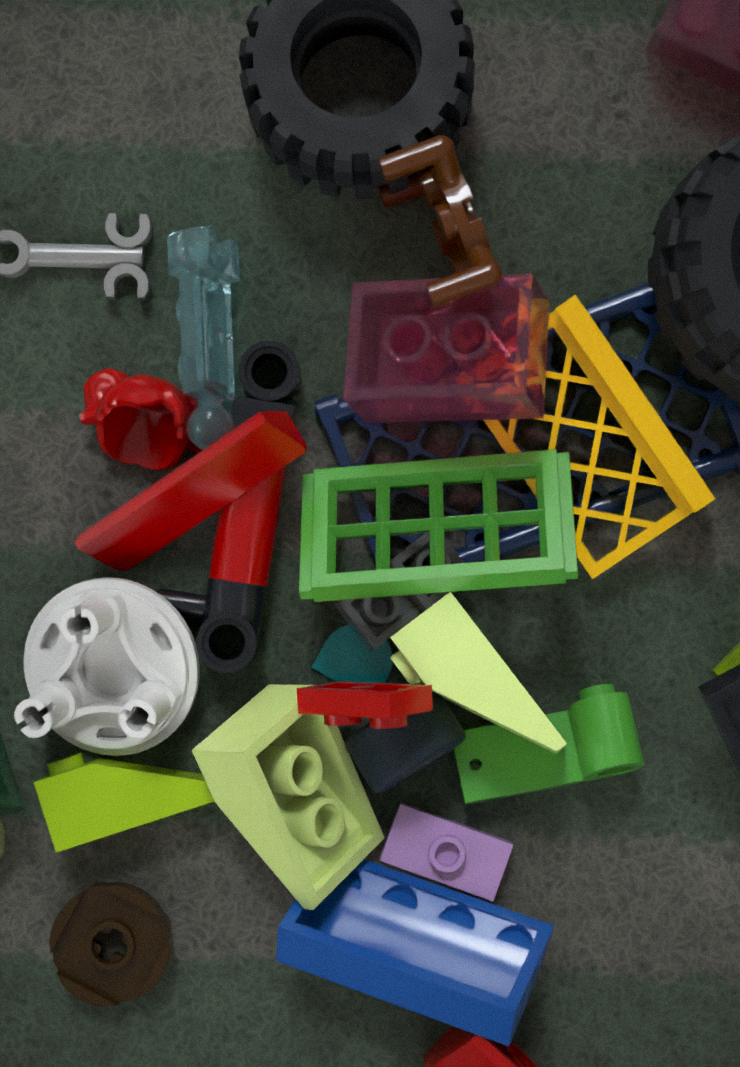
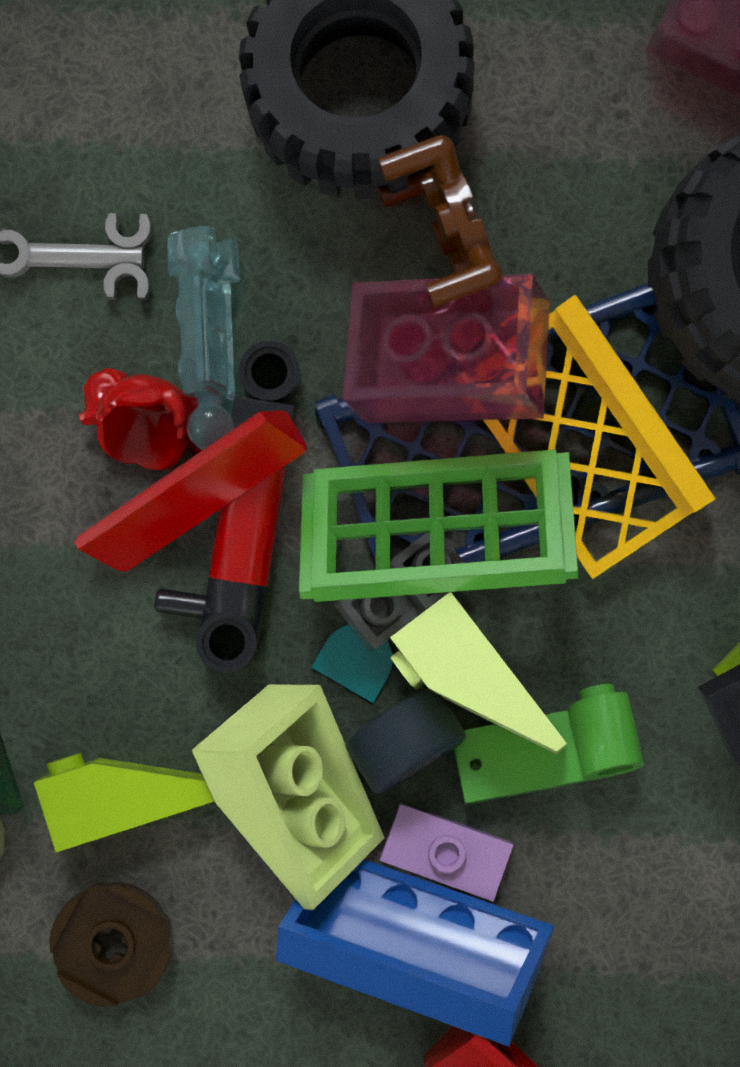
(109, 668): white piece -> none
(348, 701): red plate -> none

